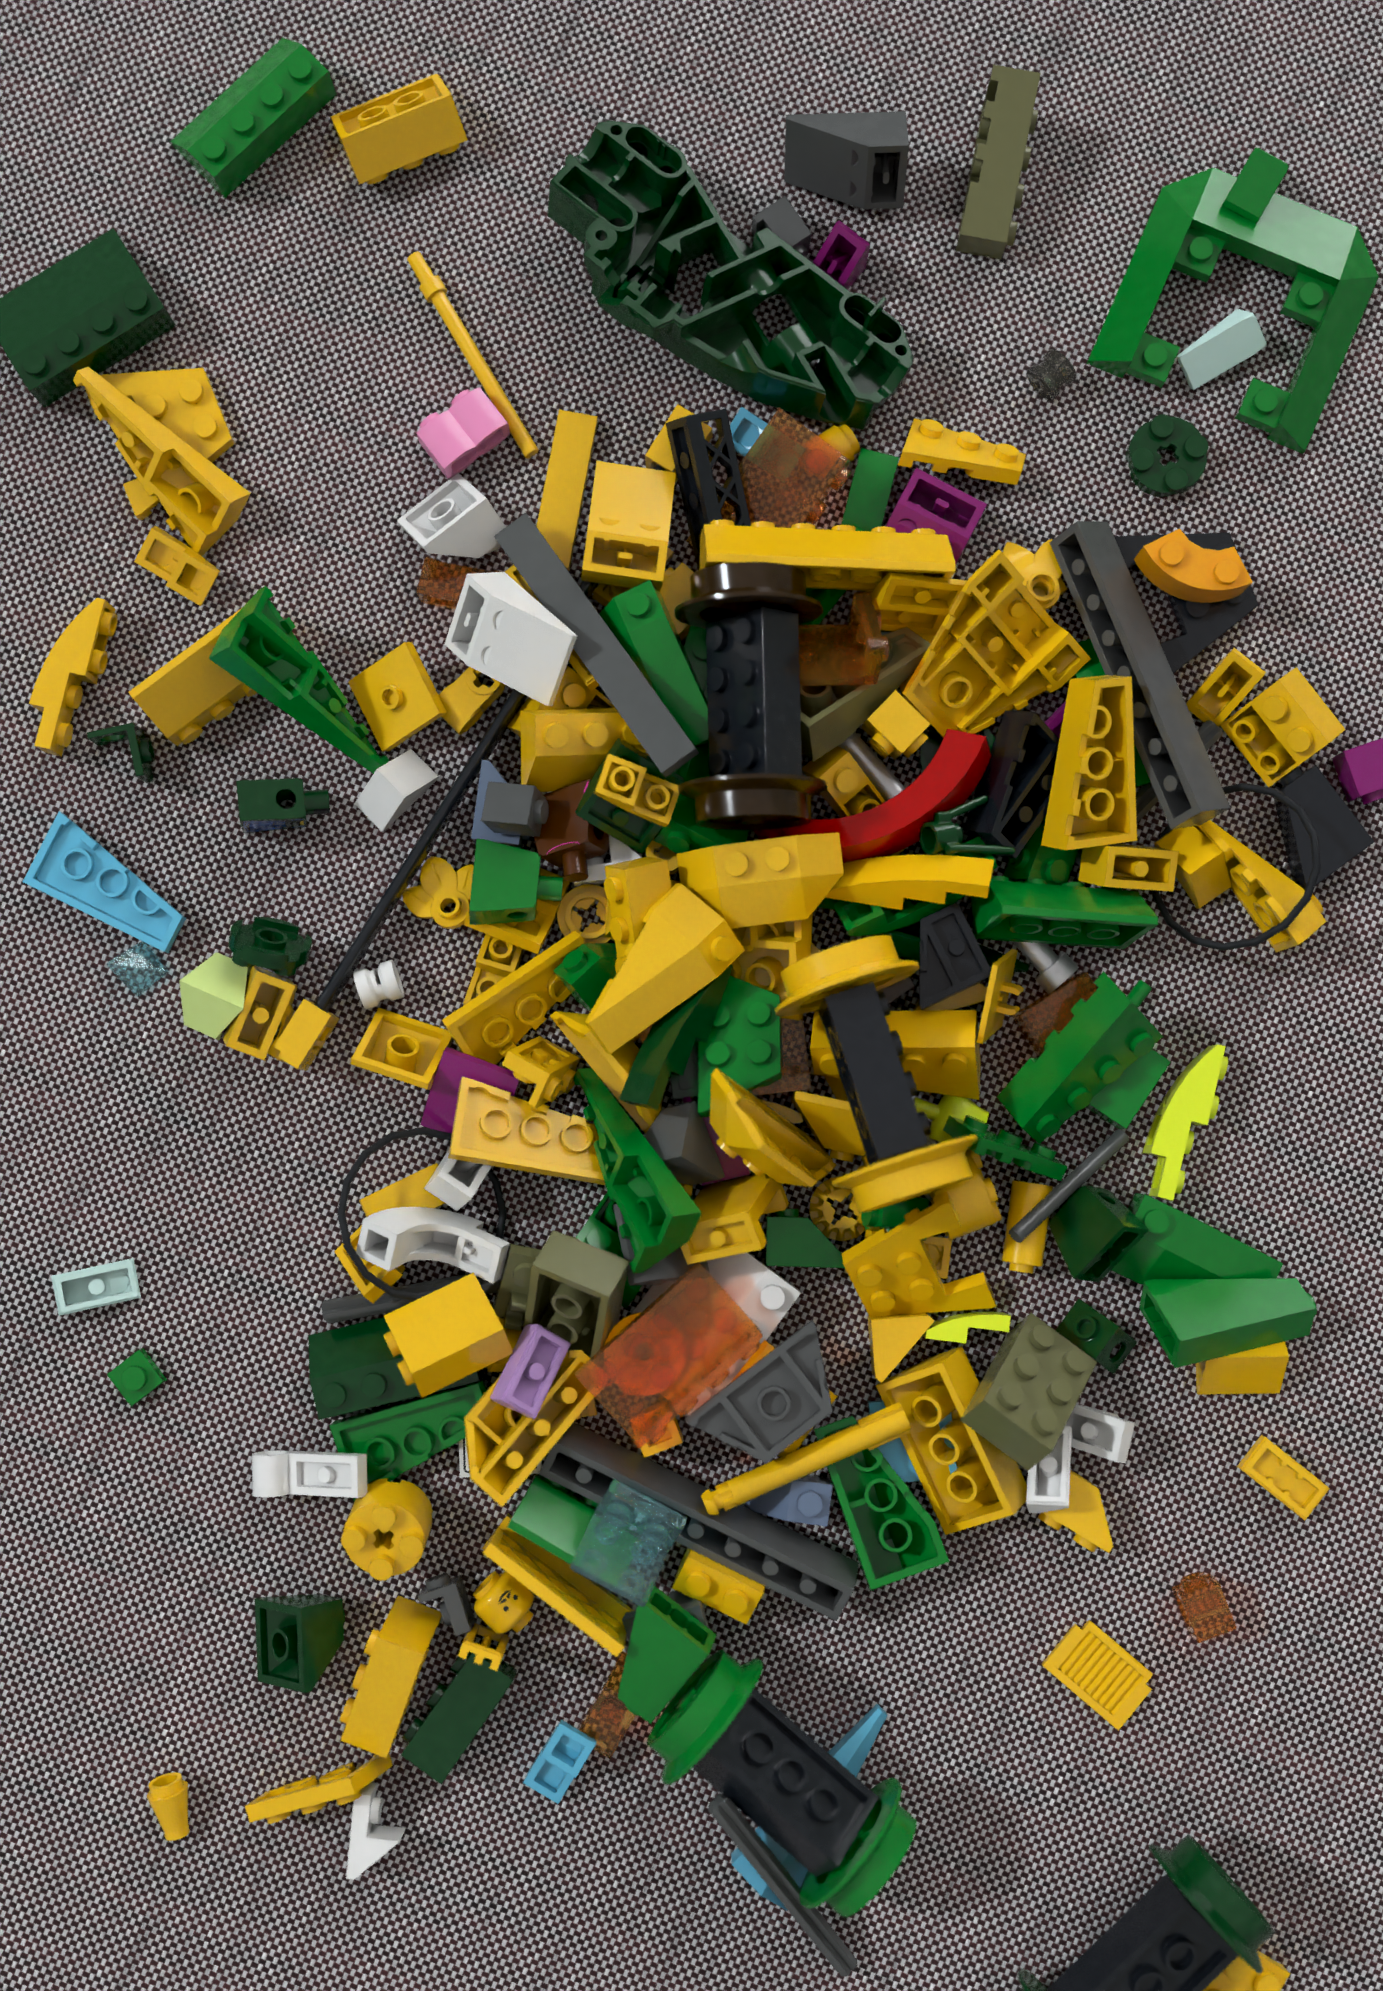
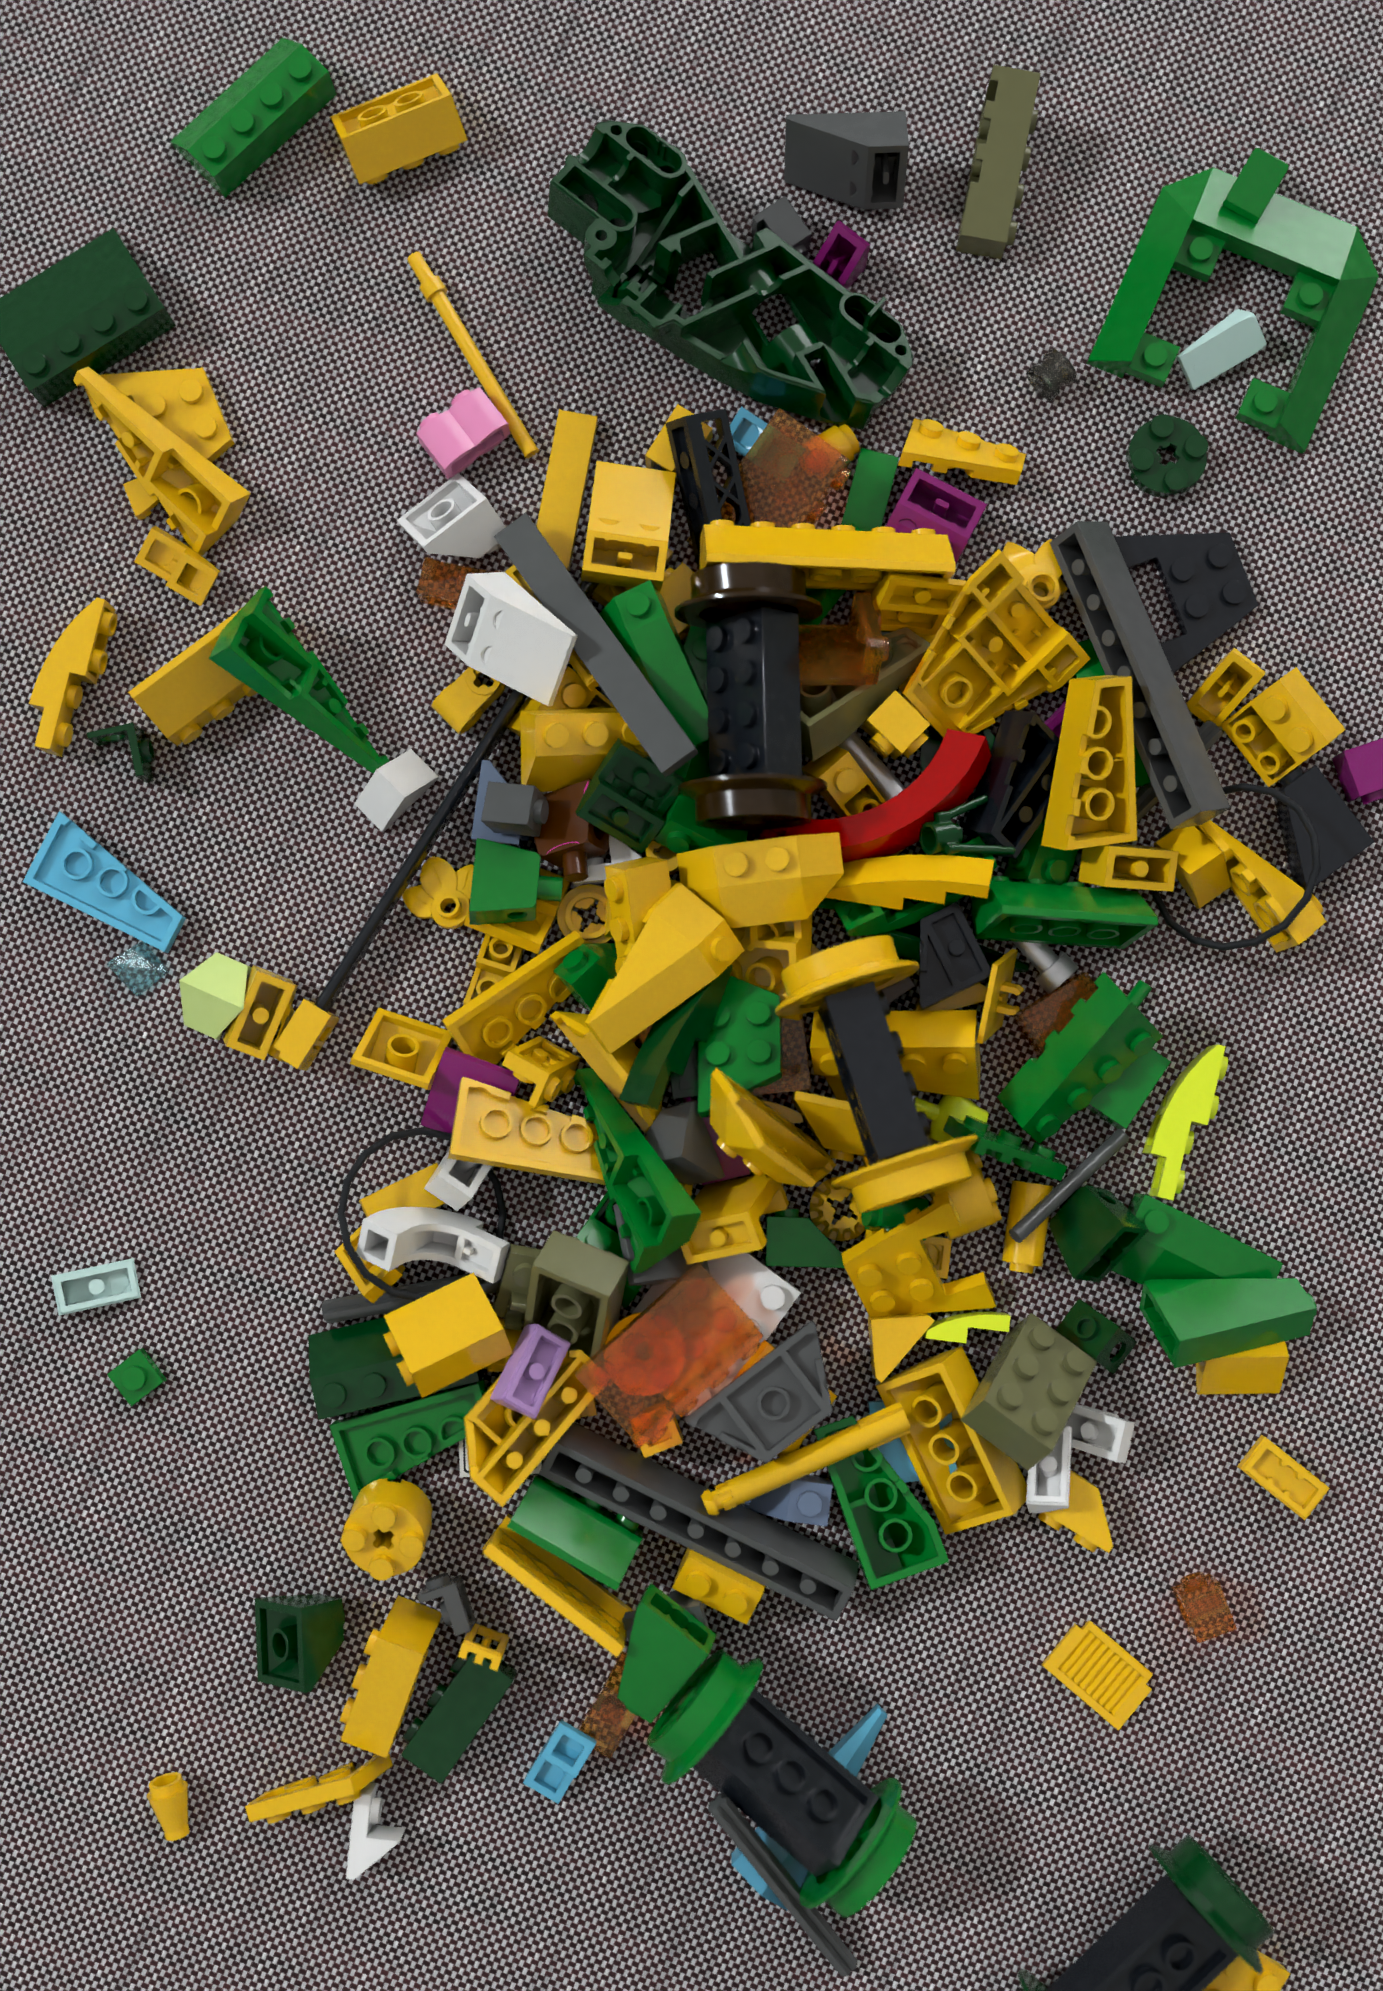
(261, 799): dark green torso -> none
(269, 945): dark green plate -> none
(309, 1473): white plate -> none
(378, 984): white wheel -> none
(397, 696): yellow plate -> none
(503, 1603): yellow head -> none
(627, 1542): clear light blue bracket -> none
(637, 791): yellow slope -> none
(1193, 571): light orange brick -> none

